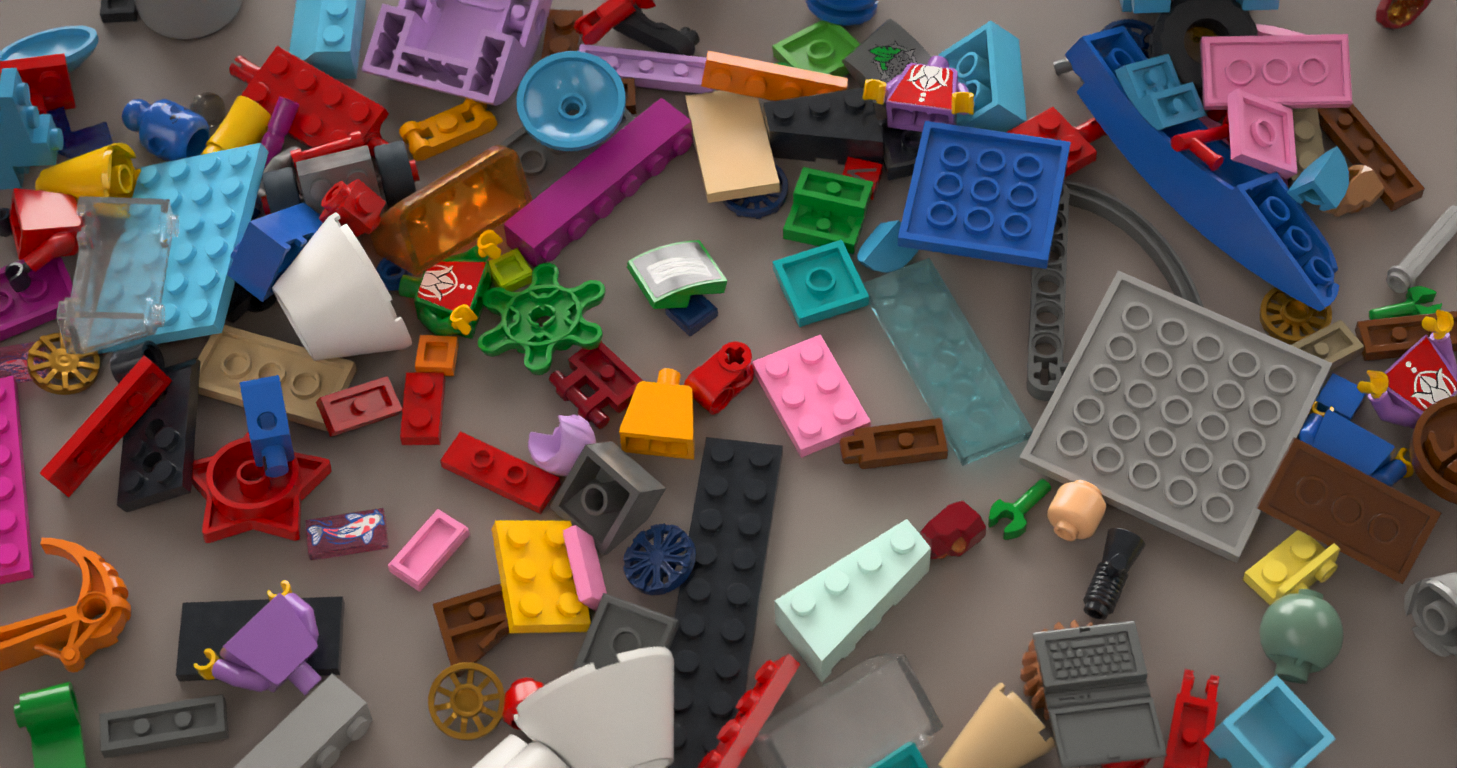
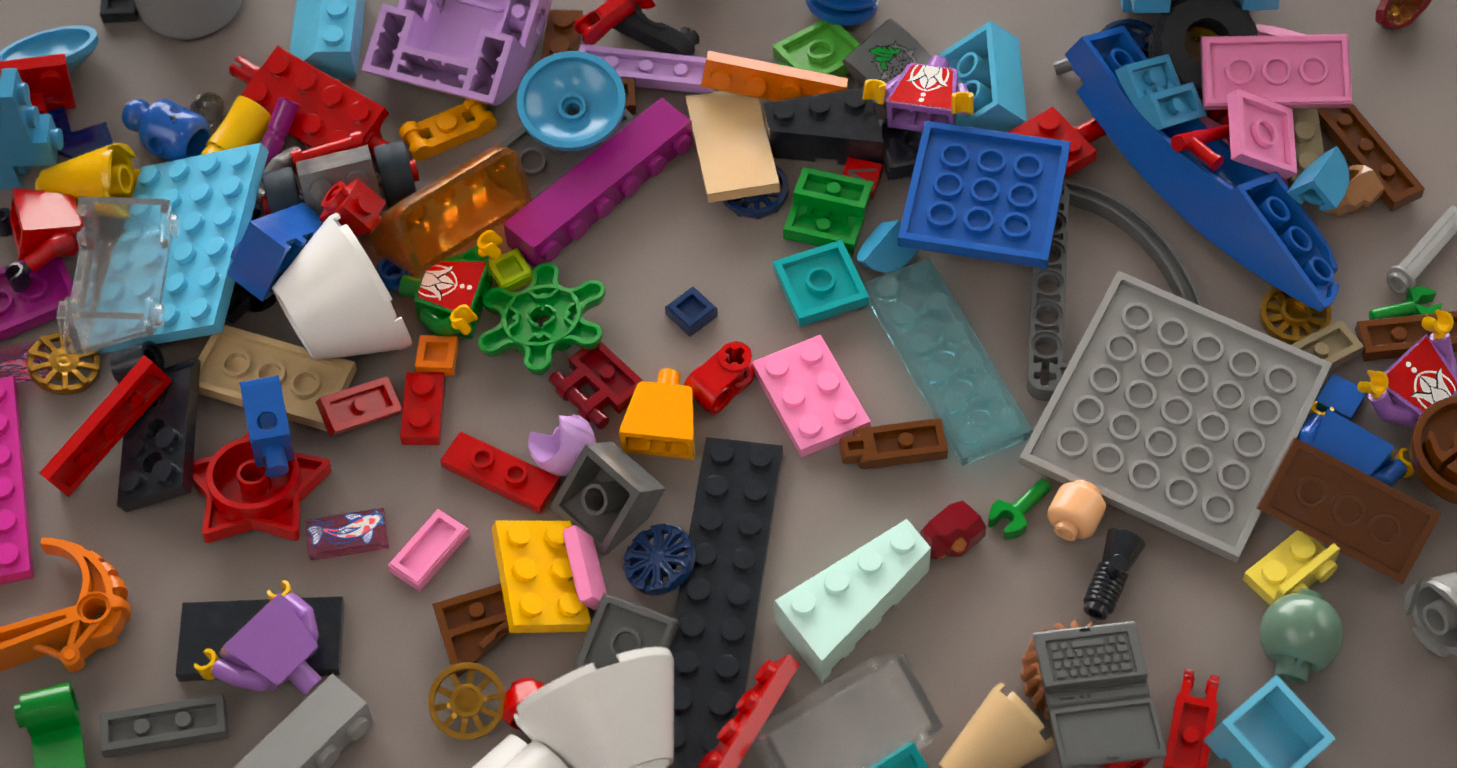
(676, 272): slope -> none

